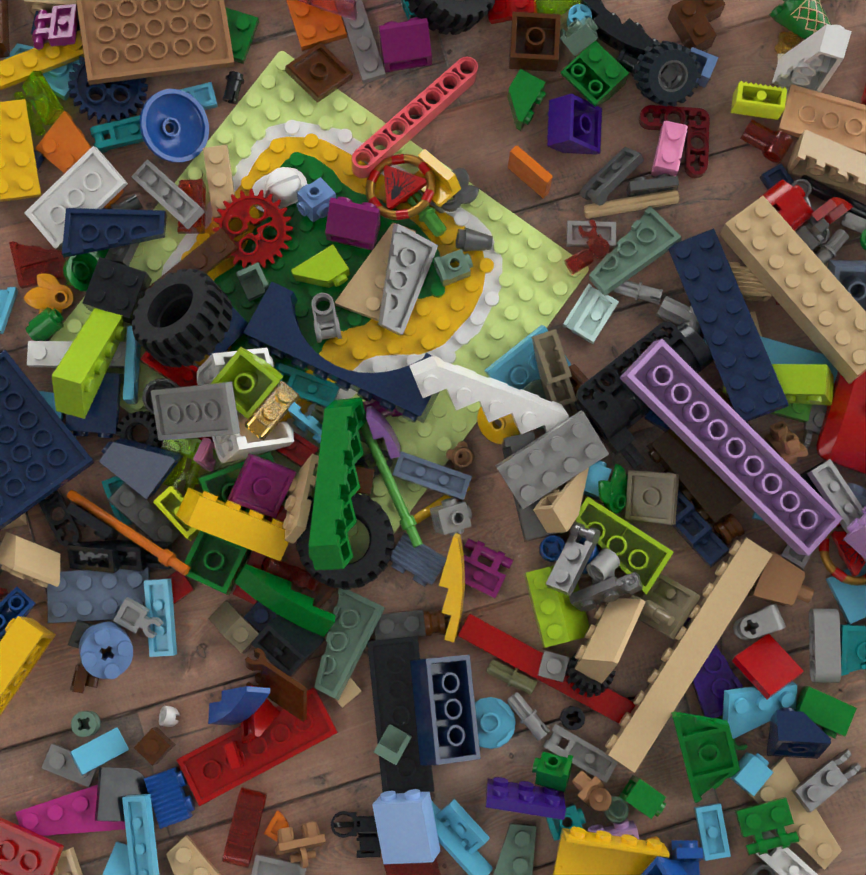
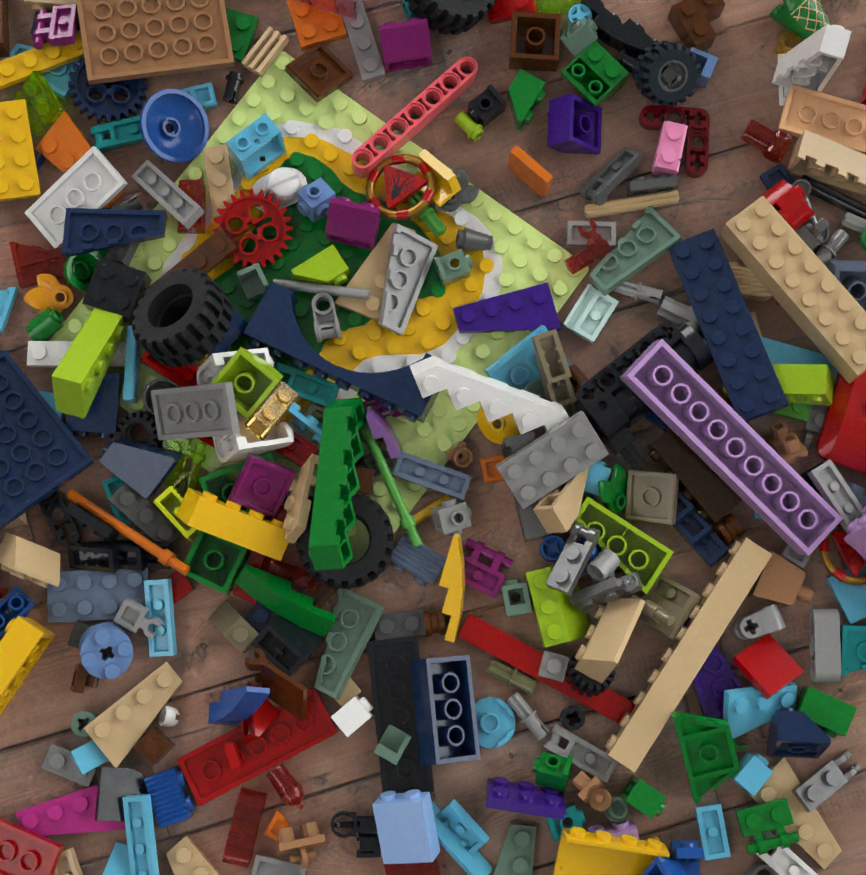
(127, 719): none -> tan wing
(204, 454): bright pink tile -> none
(247, 151): none -> medium azure window
(262, 50): none -> tan tile
(286, 786): none -> clear red piece
(322, 288): none -> light grey bar
(353, 715): none -> white brick
(469, 126): none -> lime pin
(486, 115): none -> black brick
(489, 471): none -> orange tile
(509, 312): none -> dark purple wing
(521, 607): none -> sand green brick
(758, 100): neon yellow brick -> none
(832, 210): red slope -> none

